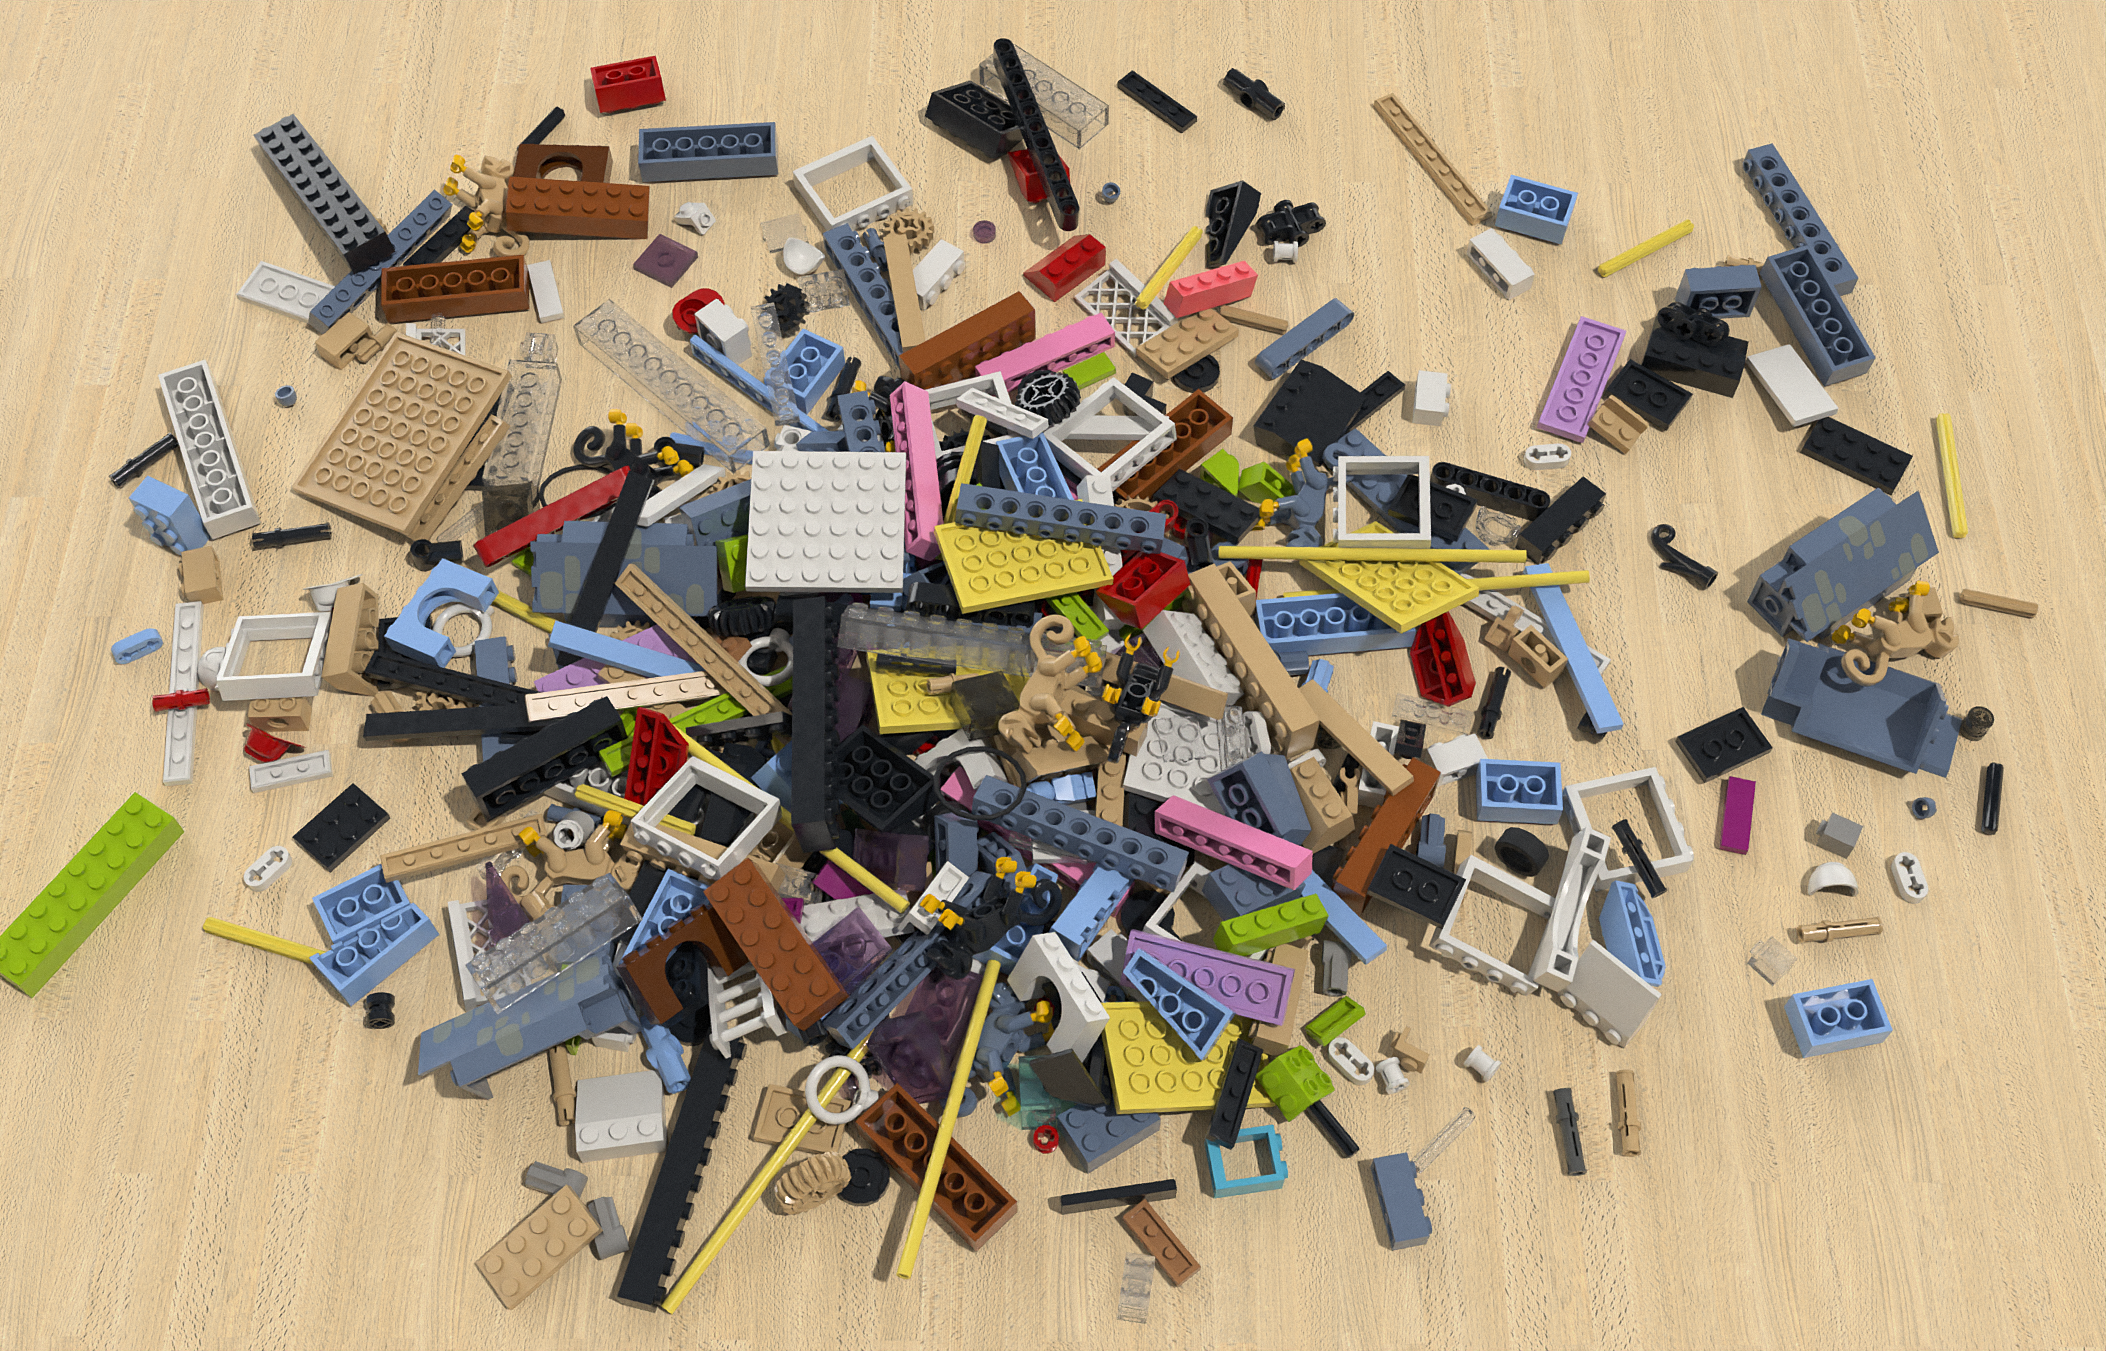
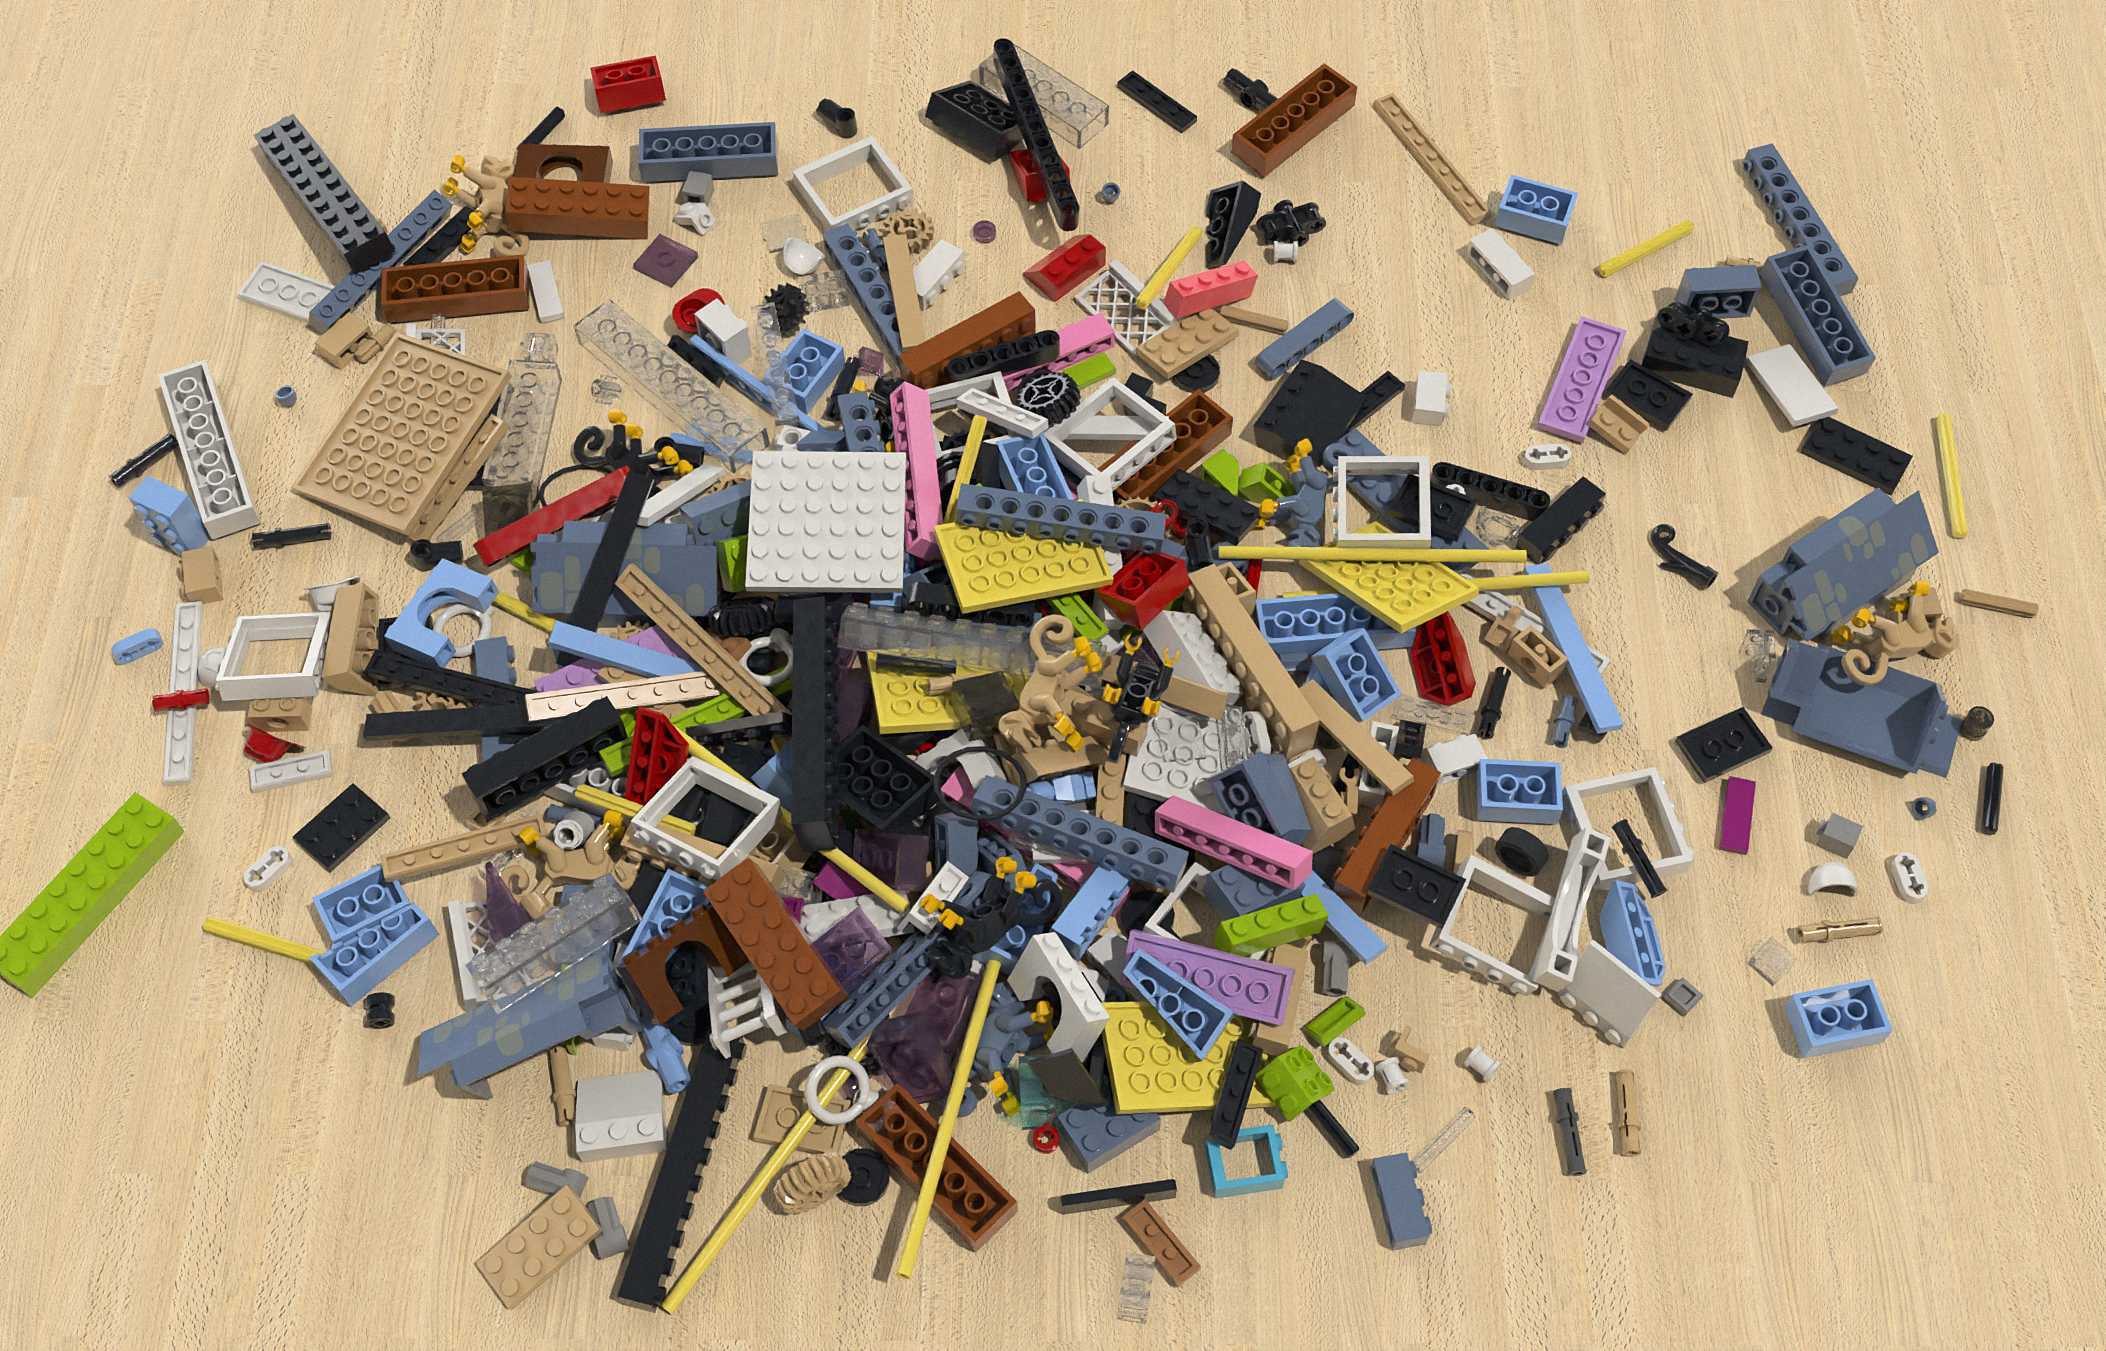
(606, 389): none -> clear gear
(696, 360): none -> black plate
(698, 188): none -> light grey brick
(839, 117): none -> black piece
(871, 361): none -> tile
(1007, 357): none -> black beam
(1294, 119): none -> dark orange brick
(1356, 674): none -> light blue brick
(1564, 721): none -> sand blue pin
(1683, 997): none -> light grey tile
(1760, 649): none -> clear bracket

